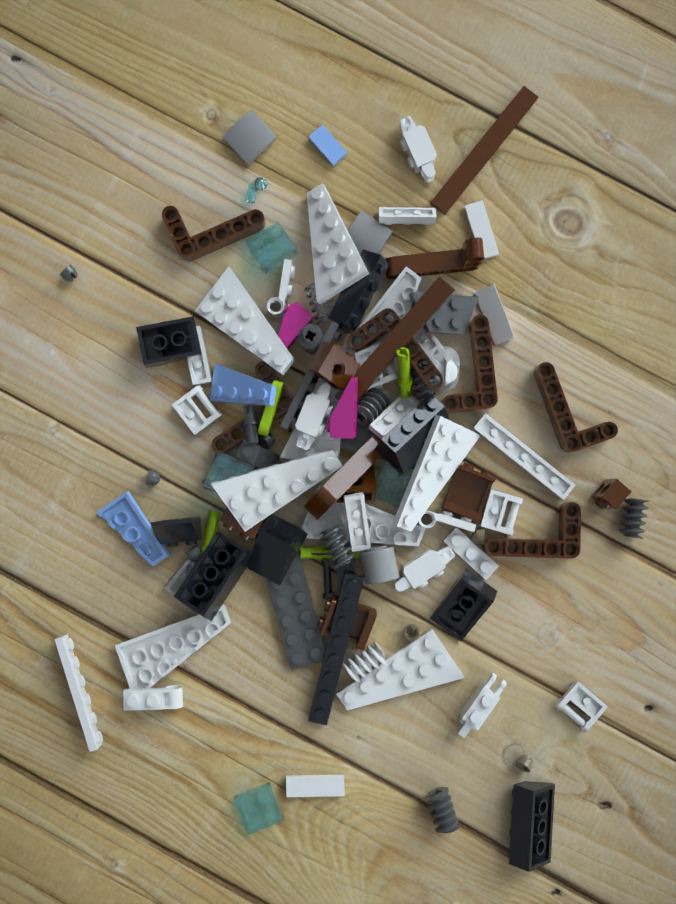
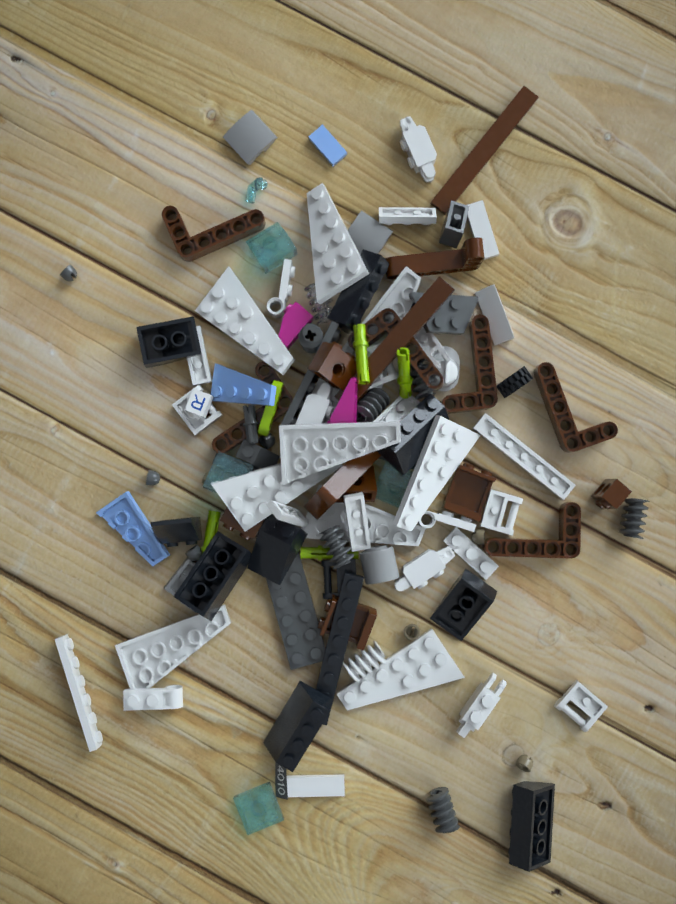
(198, 404): none -> white brick
(281, 781): none -> dark grey sticker
(287, 514): none -> white tile
(297, 725): none -> black slope
(322, 446): none -> white wing
(360, 345): none -> lime pin
(454, 224): none -> dark grey slope
(514, 382): none -> black tyre

